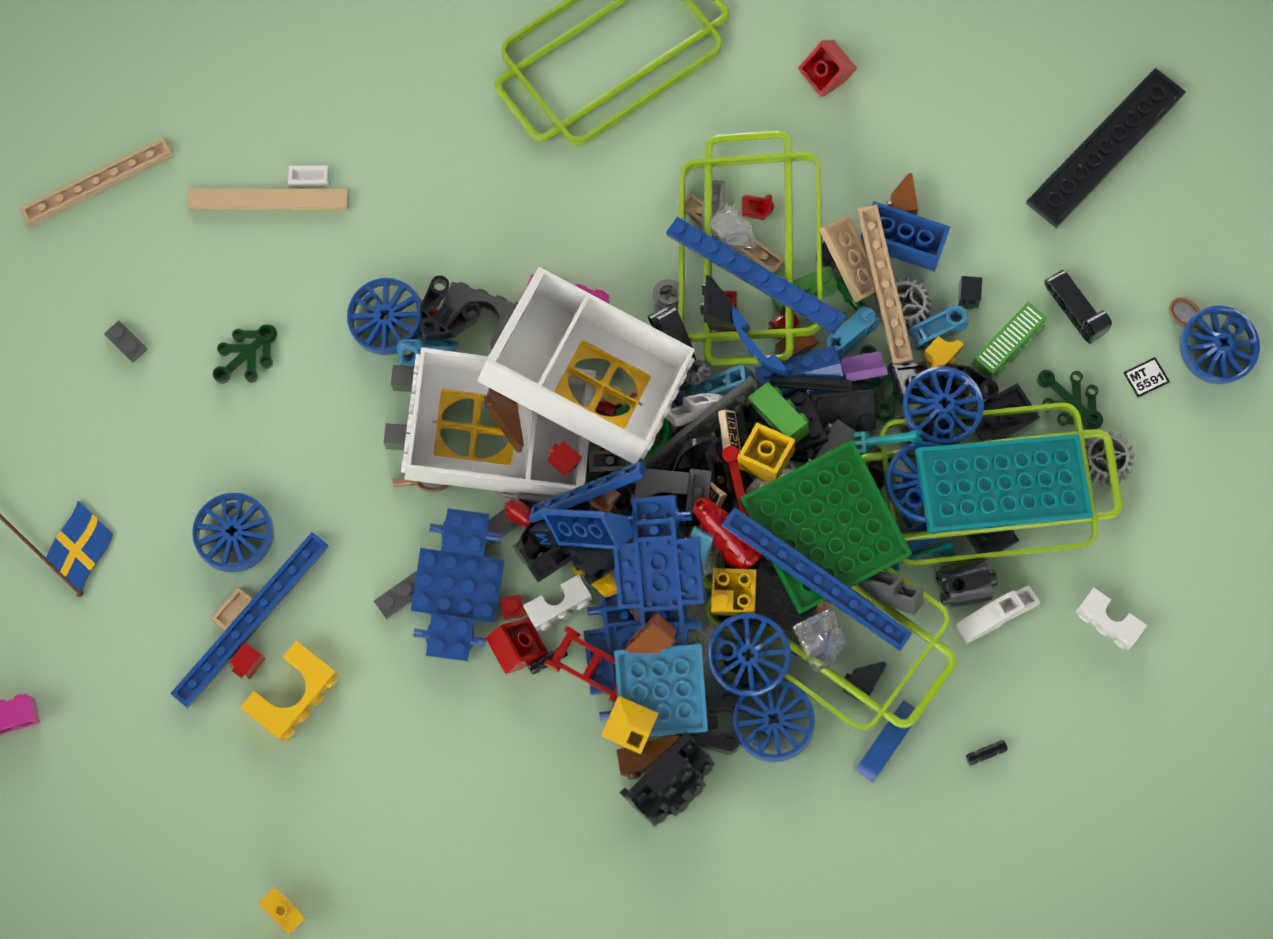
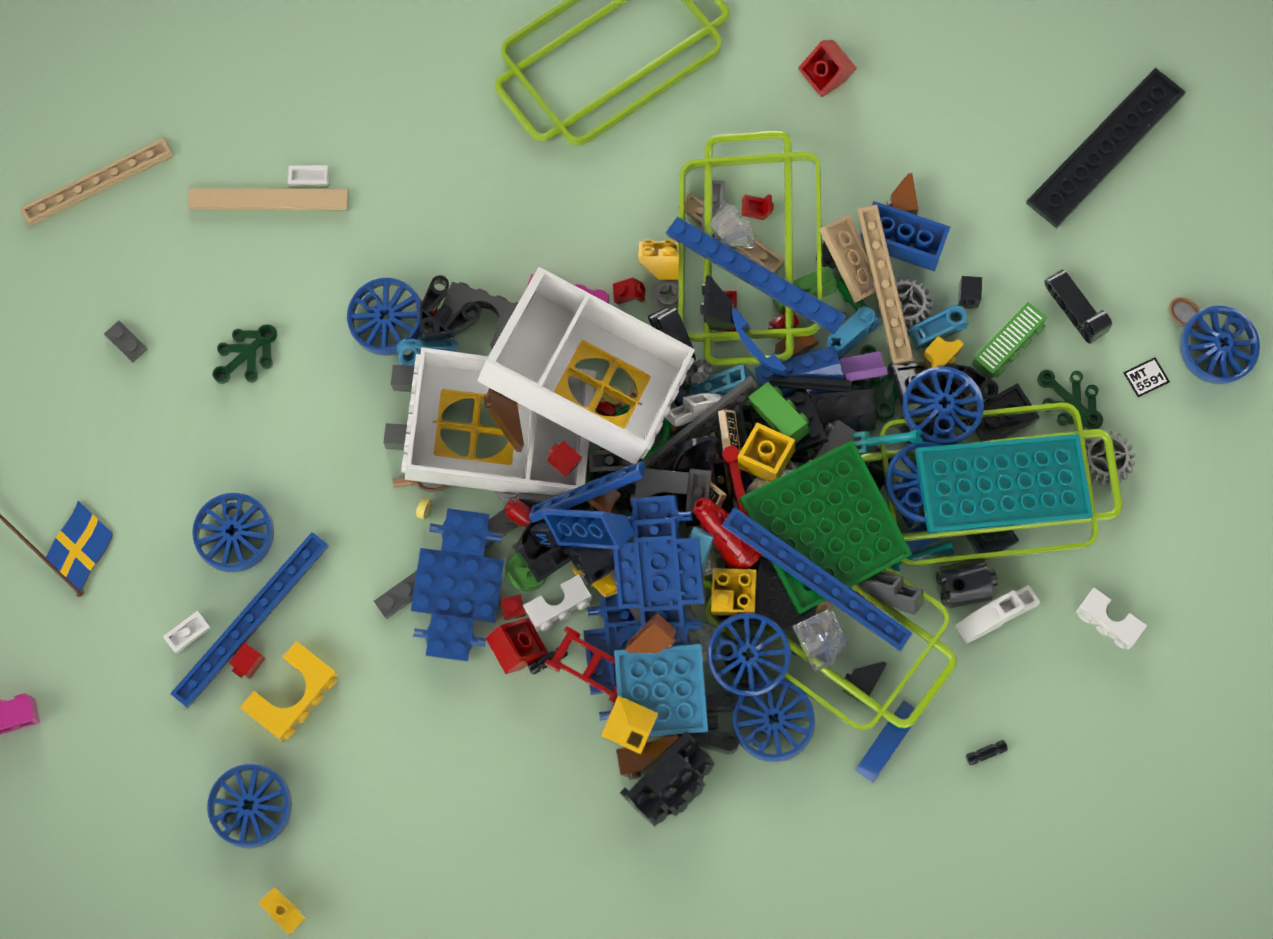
(187, 632): none -> white plate
(231, 608): tan tile -> none
(243, 814): none -> blue piece
(424, 508): none -> light yellow tile
(520, 575): none -> bright green tile
(628, 290): none -> red bracket
(660, 258): none -> yellow slope

